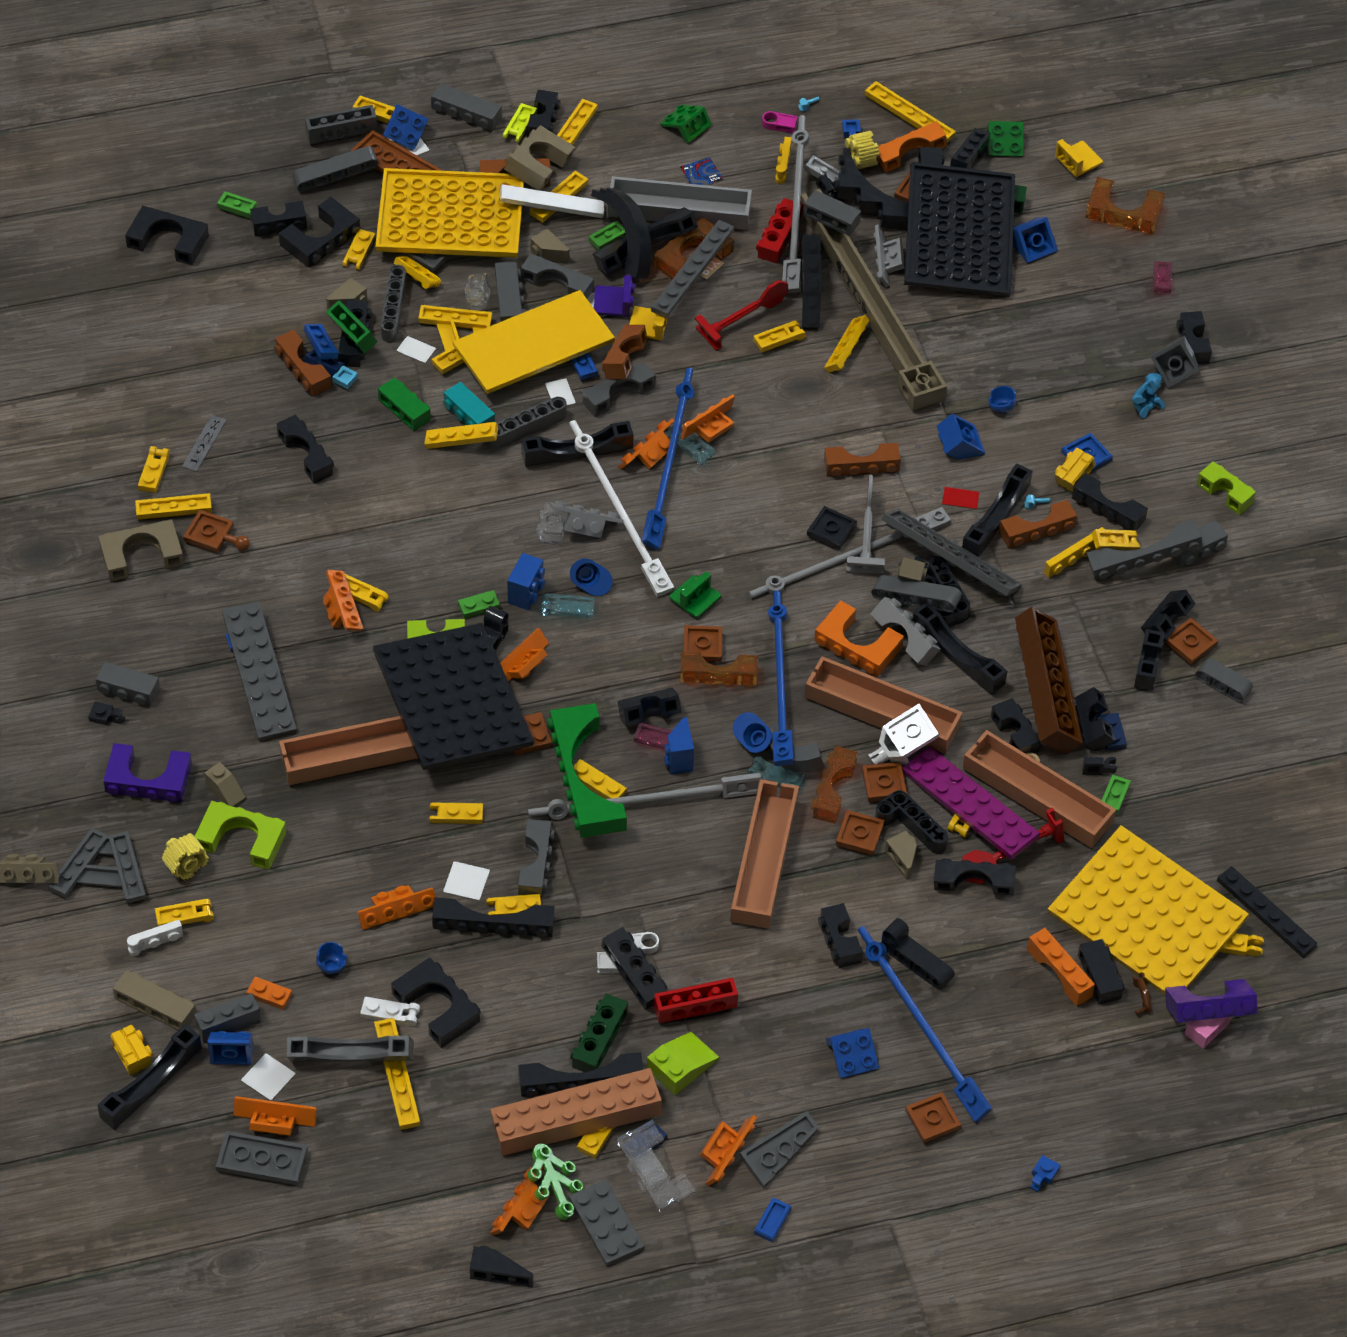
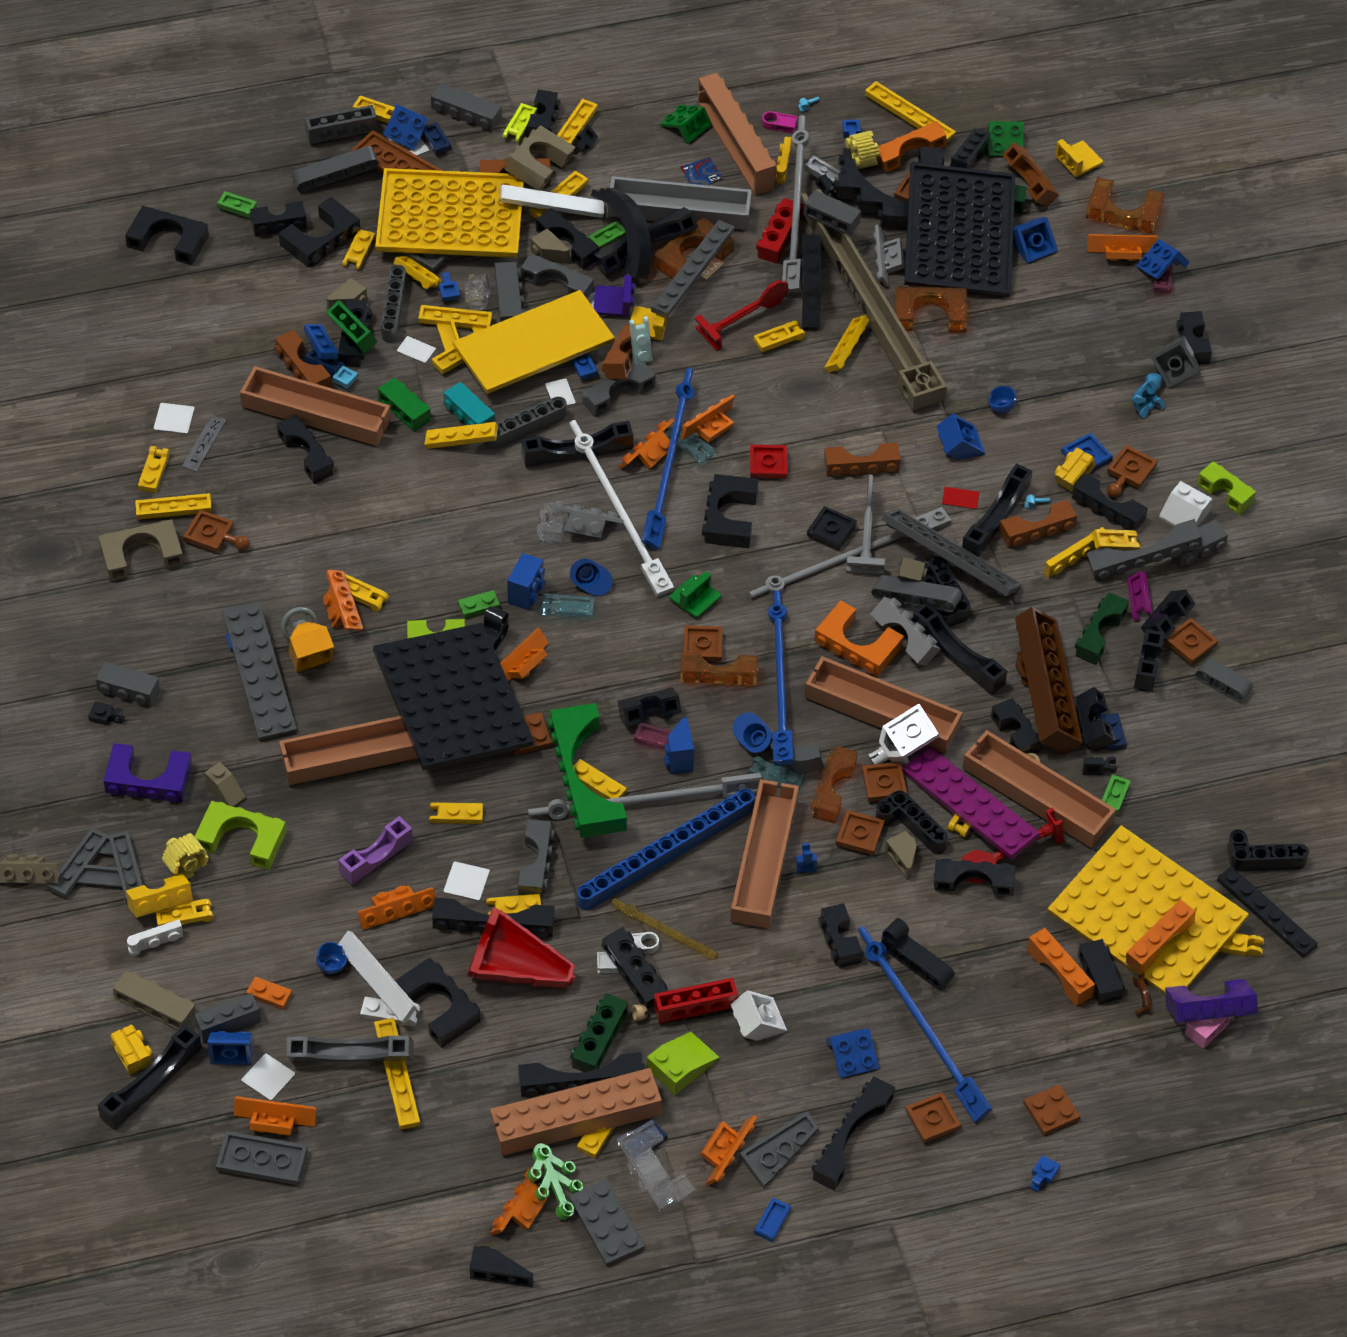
(146, 901): none -> yellow arch
(174, 417): none -> white sticker
(309, 642): none -> light orange piece
(316, 405): none -> nougat piece
(377, 977): none -> white tile
(392, 840): none -> medium lavender arch
(436, 138): none -> dark blue plate
(448, 290): none -> blue plate
(518, 956): none -> red cone
(581, 246): none -> black arch
(585, 138): none -> black plate
(631, 911): none -> clear yellow bar
(638, 1012): none -> tan hinge
(641, 341): none -> light aqua hinge
(661, 855): none -> blue beam
(727, 490): none -> black arch
(737, 134): none -> nougat piece
(757, 1016): none -> white slope
(768, 461): none -> red plate
(807, 861): none -> blue plate
(873, 1102): none -> black arch
(951, 300): none -> clear orange arch
(1020, 668): none -> reddish brown piece
(1025, 165): none -> dark orange arch
(1051, 1110): none -> dark orange plate
(1110, 612): none -> dark green arch
(1120, 246): none -> orange bracket
(1129, 467): none -> dark orange plate
(1139, 594): none -> magenta hinge
(1147, 948): none -> orange arch
(1160, 258): none -> blue bracket
(1184, 505): none -> white slope
(1292, 855): none -> black beam

